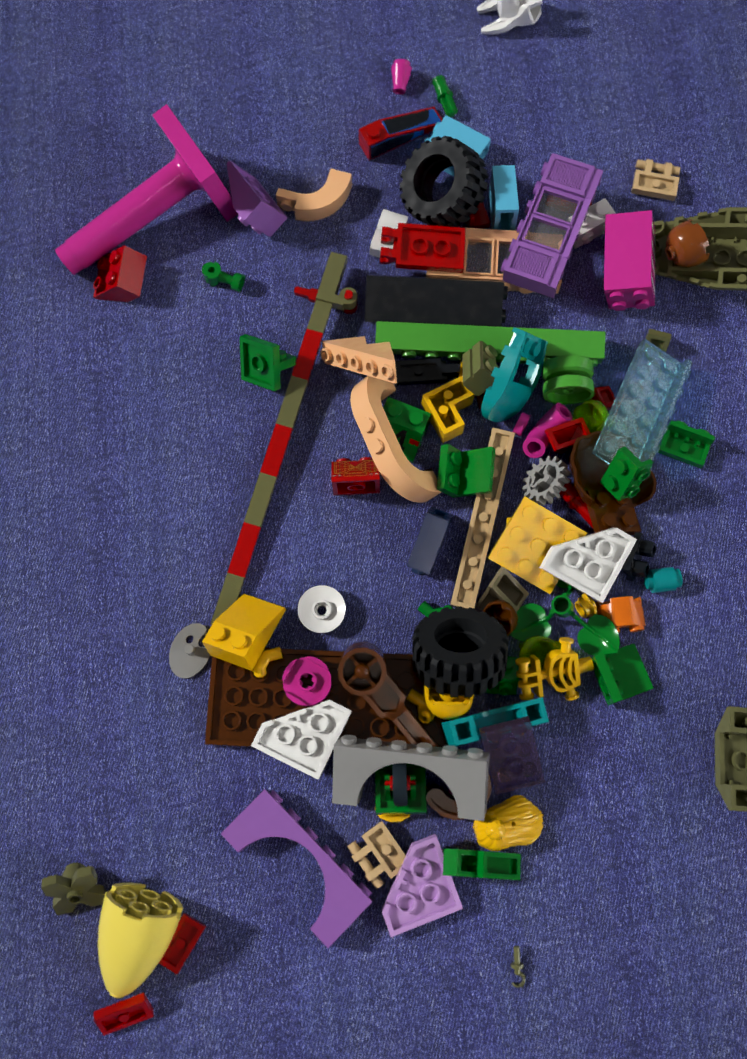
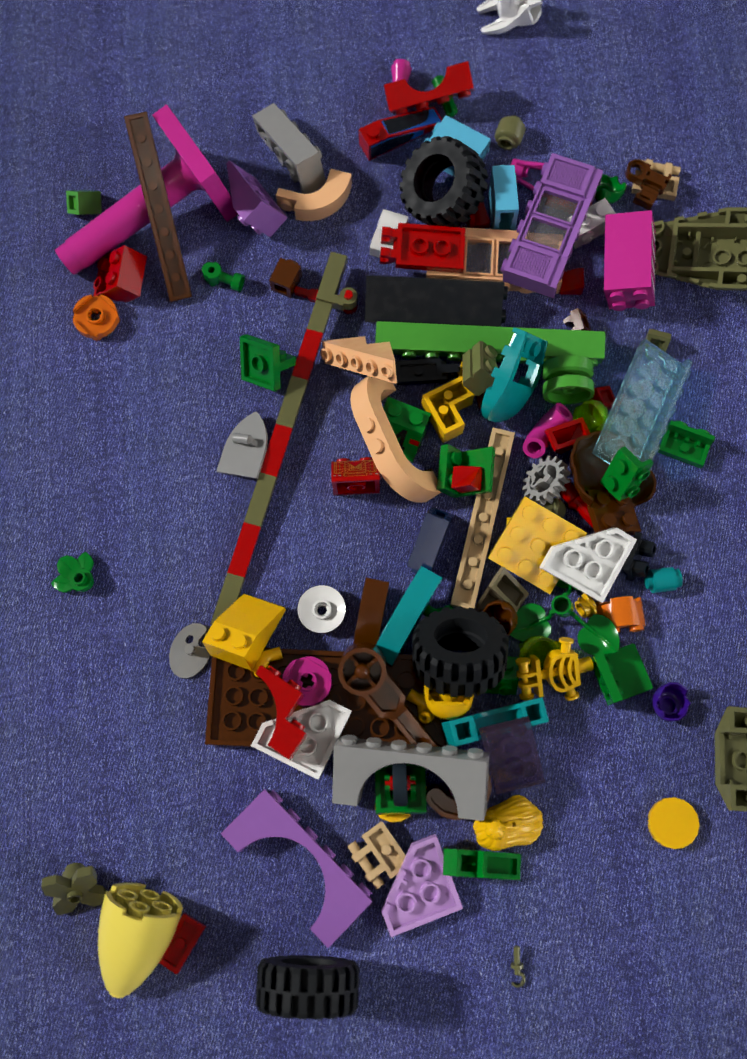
(71, 572): none -> green plate
(83, 202): none -> bright green panel
(98, 328): none -> orange plate
(123, 1014): red plate -> none
(158, 205): none -> reddish brown tile
(245, 448): none -> light grey shield
(285, 277): none -> reddish brown brick
(287, 695): none -> red arch
(291, 147): none -> light grey wedge
(307, 987): none -> black tyre
(371, 611): none -> reddish brown slope
(407, 614): none -> teal slope
(456, 82): none -> red arch
(466, 478): none -> red slope
(509, 132): none -> olive head
(521, 424): dark pink tile -> none
(522, 168): none -> dark pink plant
(556, 507): none -> olive tile
(572, 282): none -> red slope
(579, 320): none -> tile
(610, 189): none -> green hair
(652, 181): none -> reddish brown piece
(671, 702): none -> dark purple hair
(673, 823): none -> yellow tile
(687, 245): dark orange cylinder -> none

